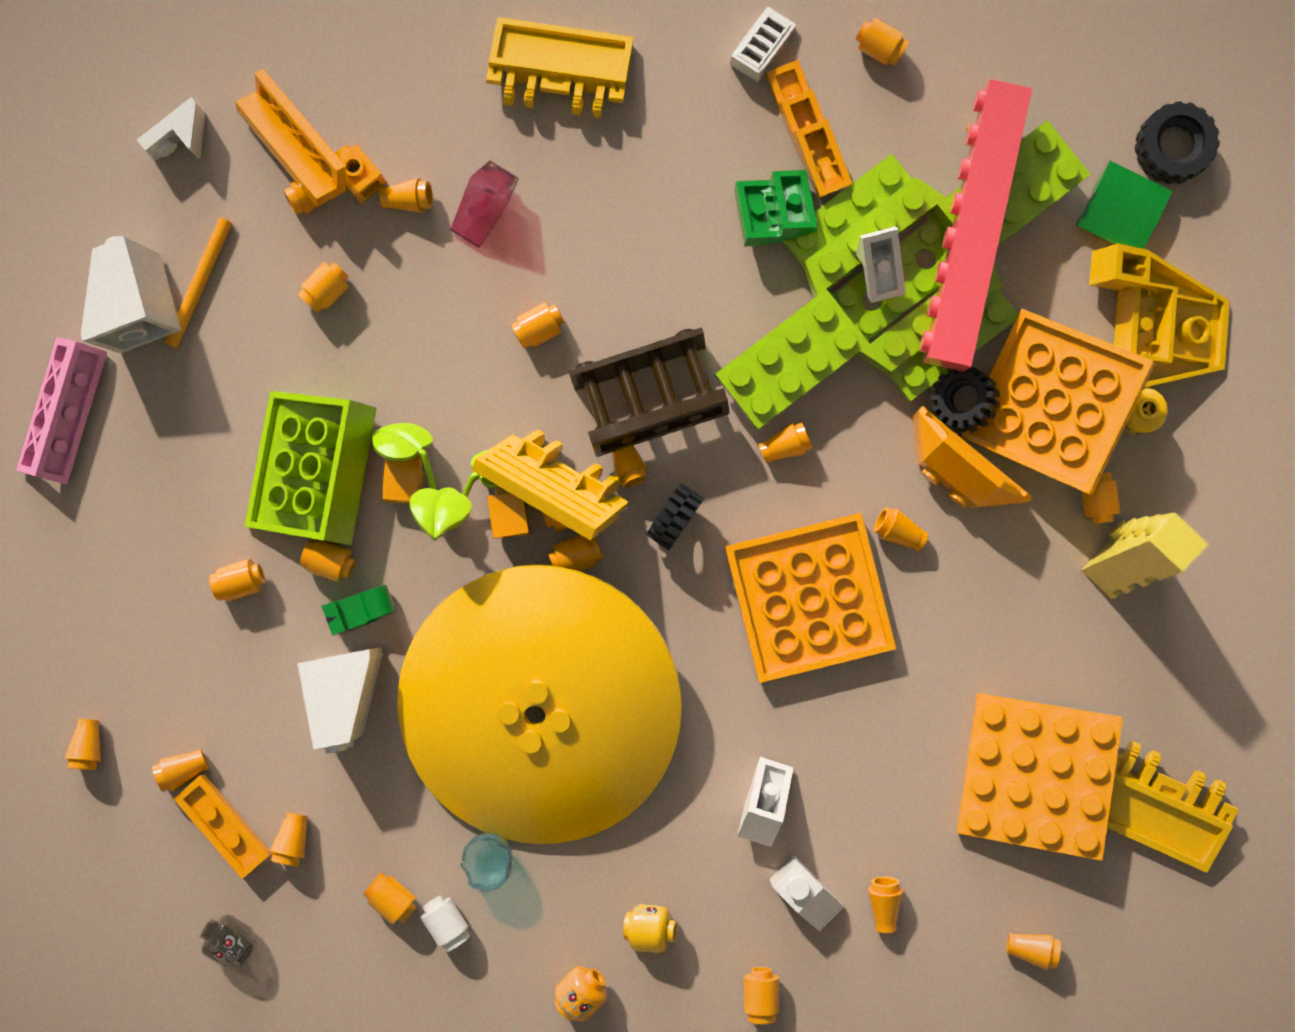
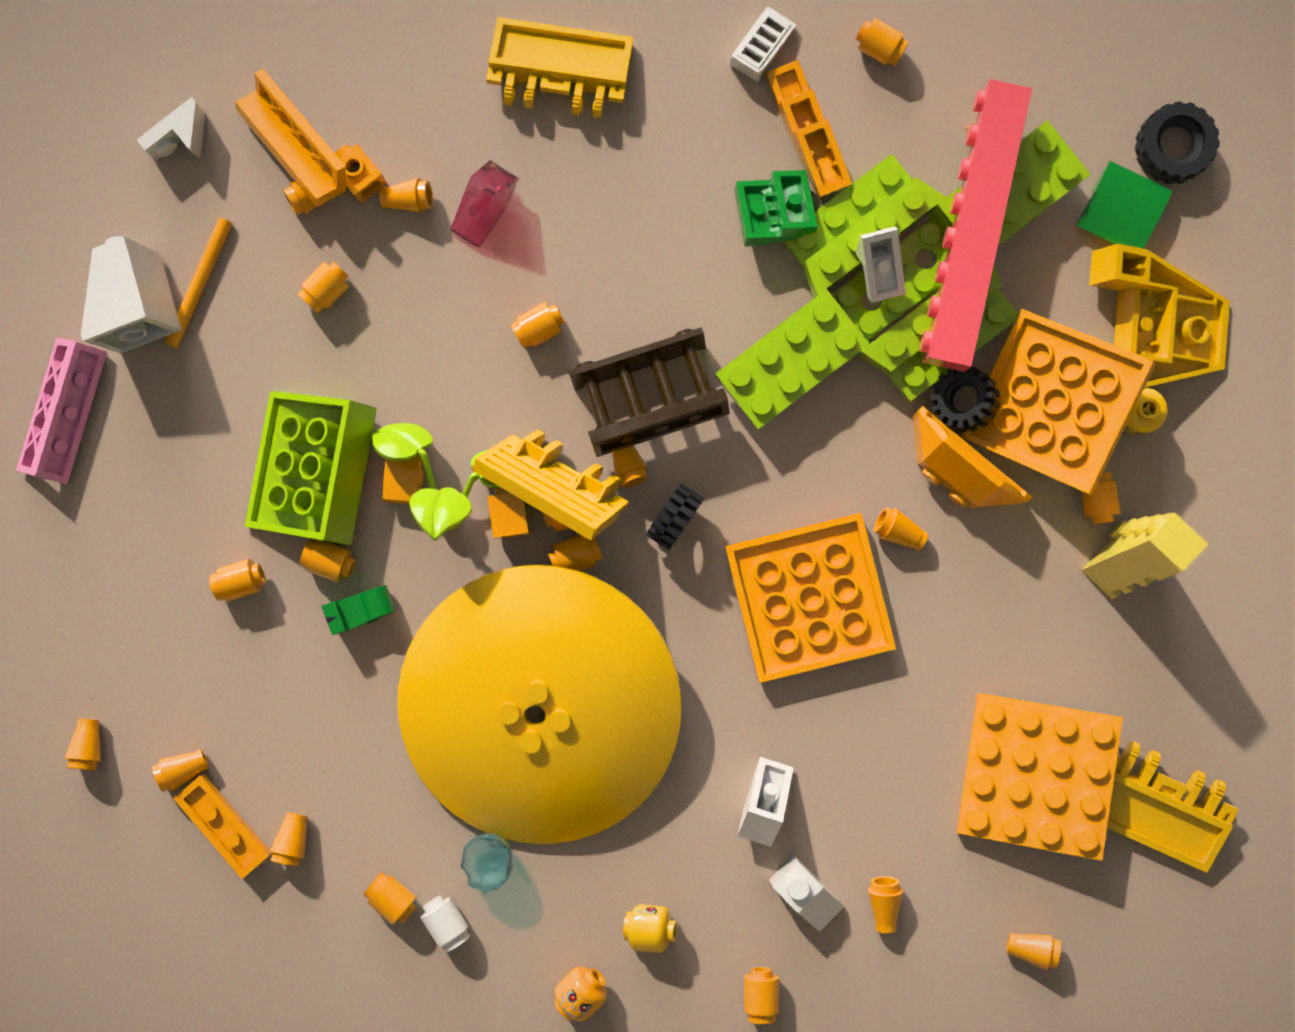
(227, 941): clear smoke head -> none
(339, 697): white slope -> none
(787, 443): light orange cone -> none

